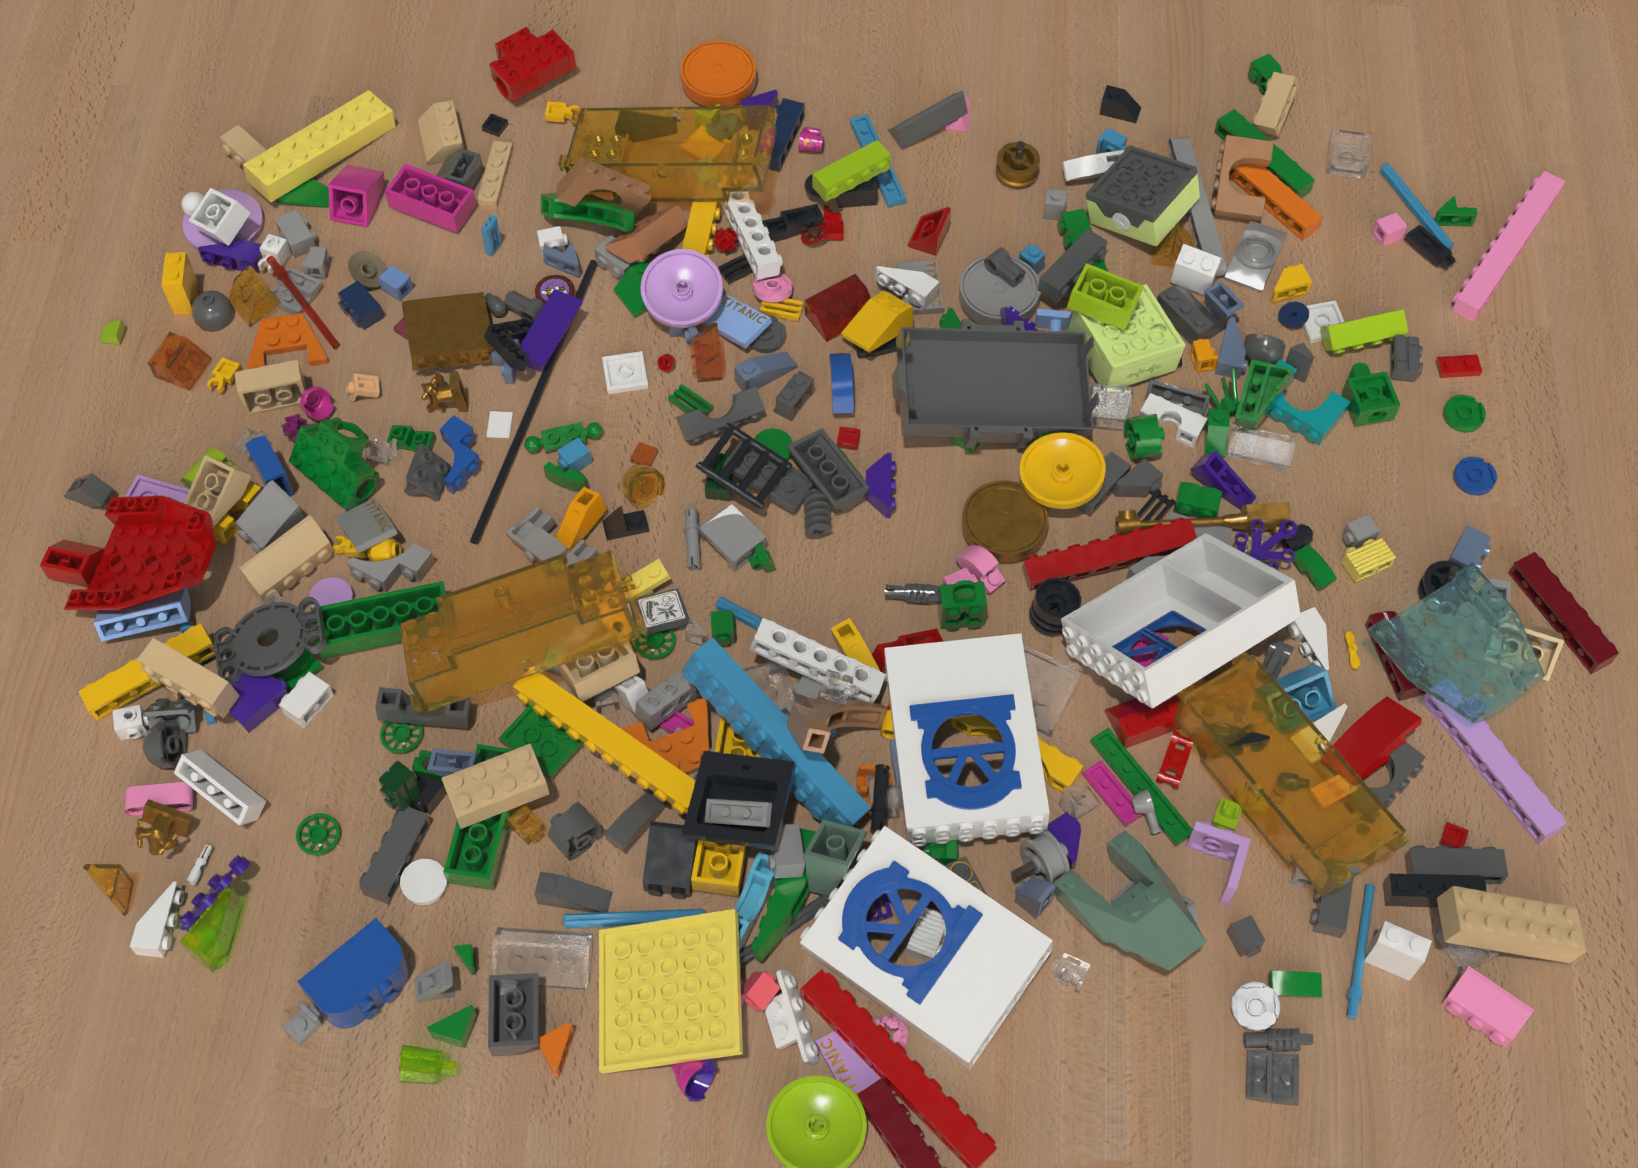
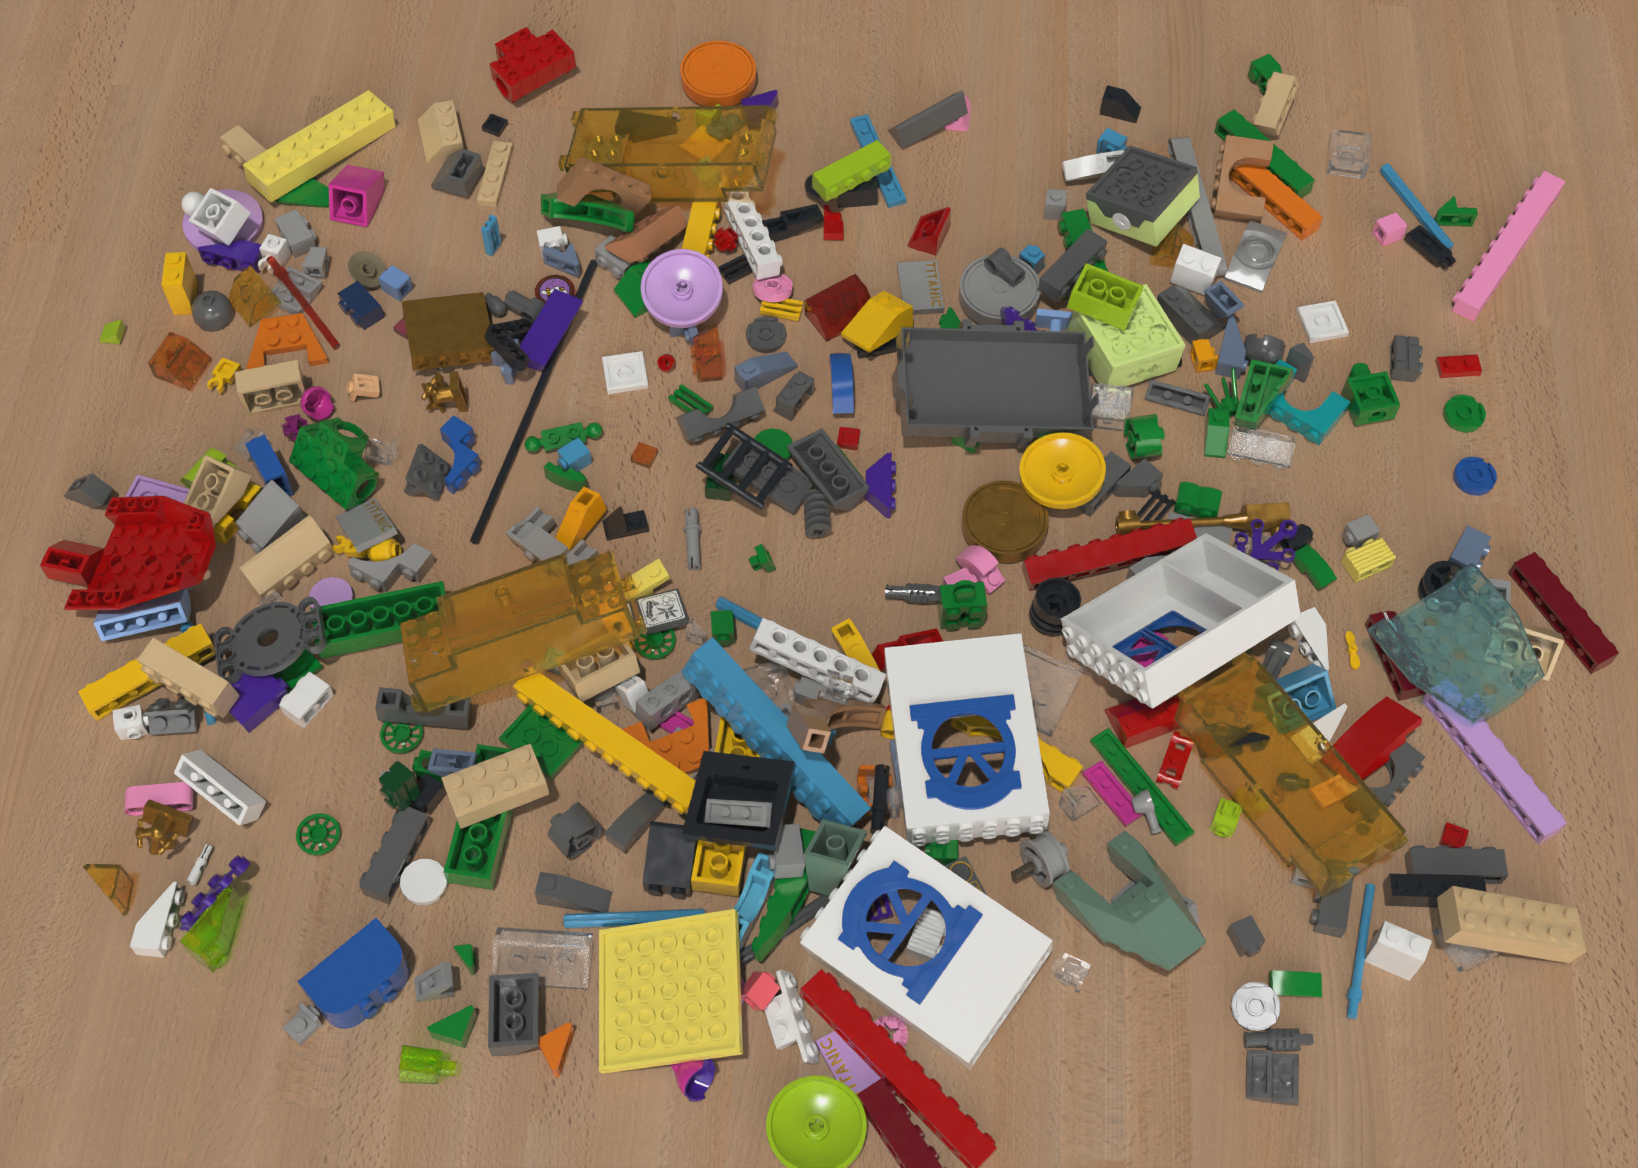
(164, 745): dark grey cylinder -> none
(409, 439): green slope -> none
(431, 198): dark pink brick -> none
(499, 424): white sticker -> none
(524, 819): clear yellow brick -> none
(559, 111): yellow plate -> none
(642, 485): clear yellow cylinder -> none
(733, 536): light grey panel -> none
(738, 321): light blue tile -> none
(787, 126): dark blue brick -> none
(811, 140): dark pink piece -> none
(814, 234): piece -> none
(912, 285): white slope -> none
(1017, 164): pearl gold wheel -> none
(1034, 896): sand blue slope -> none
(1067, 831): dark purple slope -> none
(1189, 424): white arch -> none
(1217, 474): dark purple slope -> none
(1223, 845): lavender bracket -> none
(1291, 284): yellow slope -> none
(1293, 314): dark blue piece -> none
(1364, 330): lime brick -> none
(1487, 1007): bright pink slope -> none

